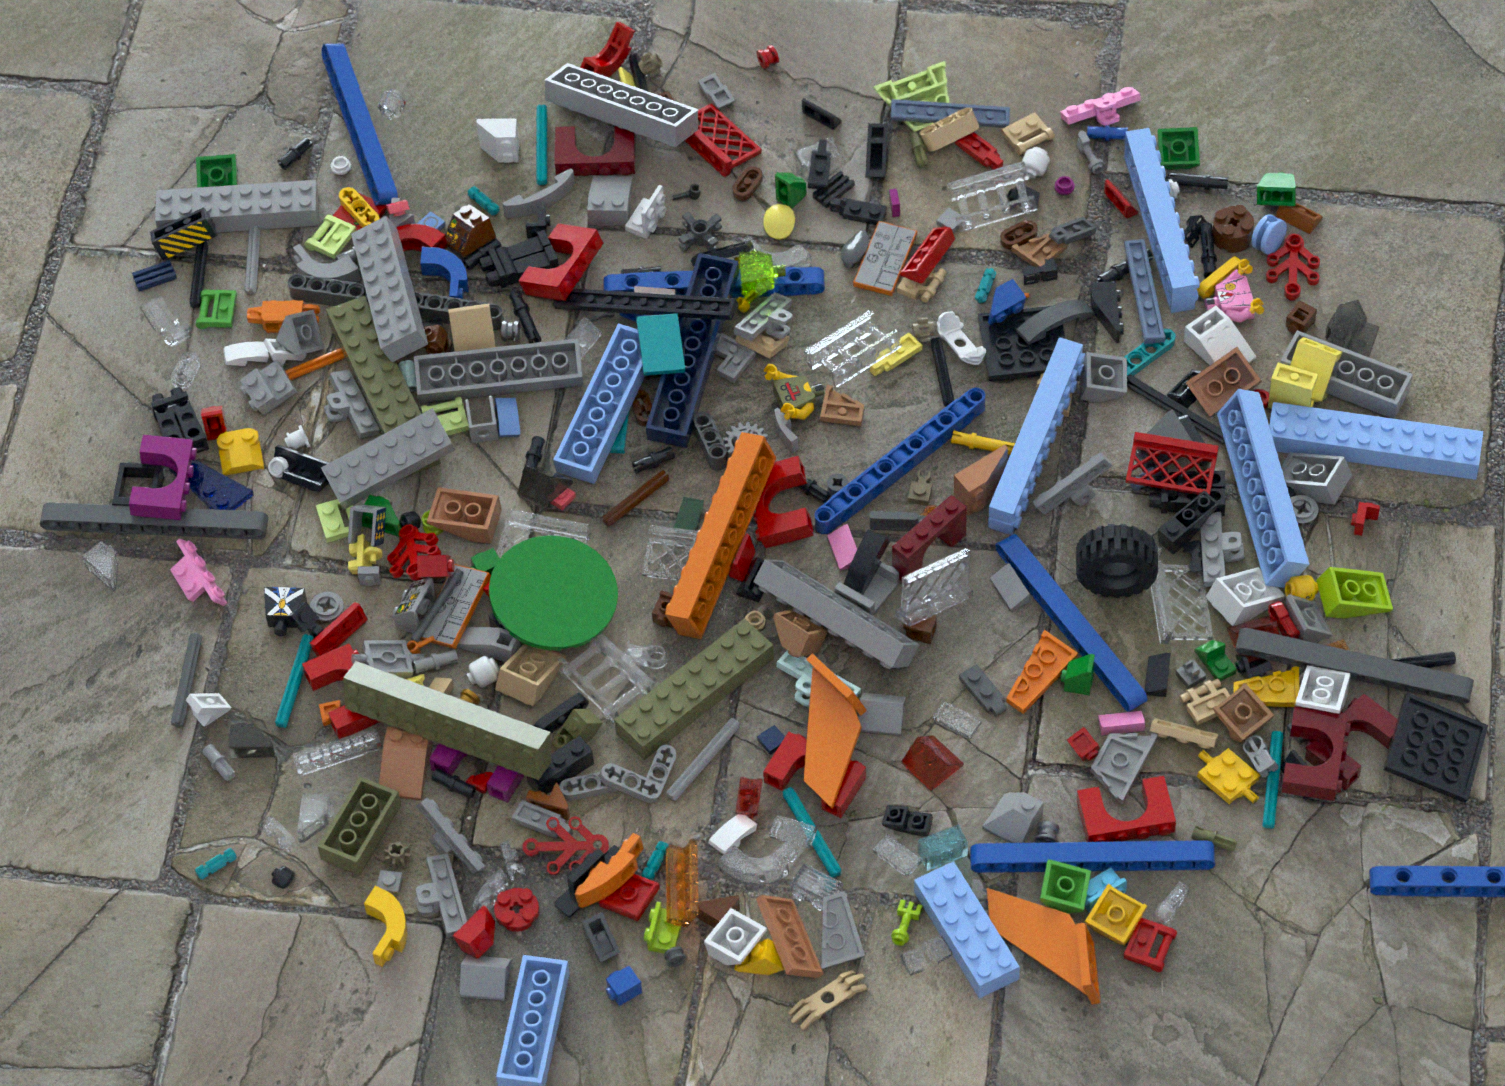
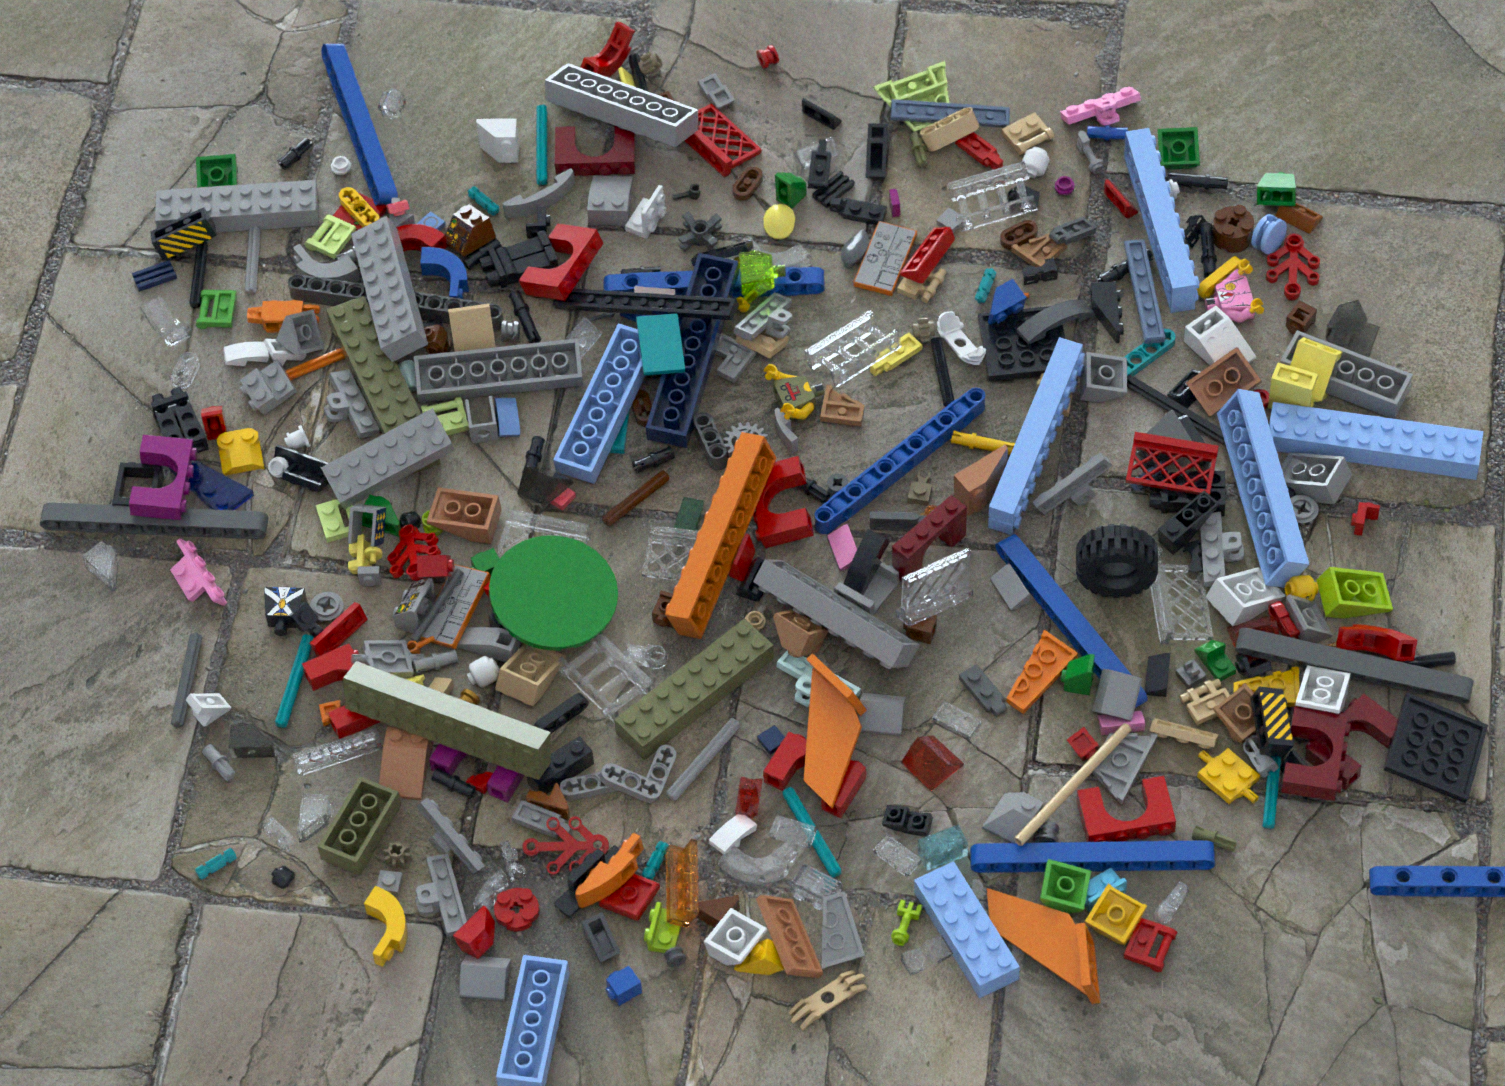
(579, 723): olive slope -> none
(1072, 784): none -> tan piece
(1117, 694): none -> light grey slope
(1272, 721): none -> brick
(1379, 640): none -> red arch

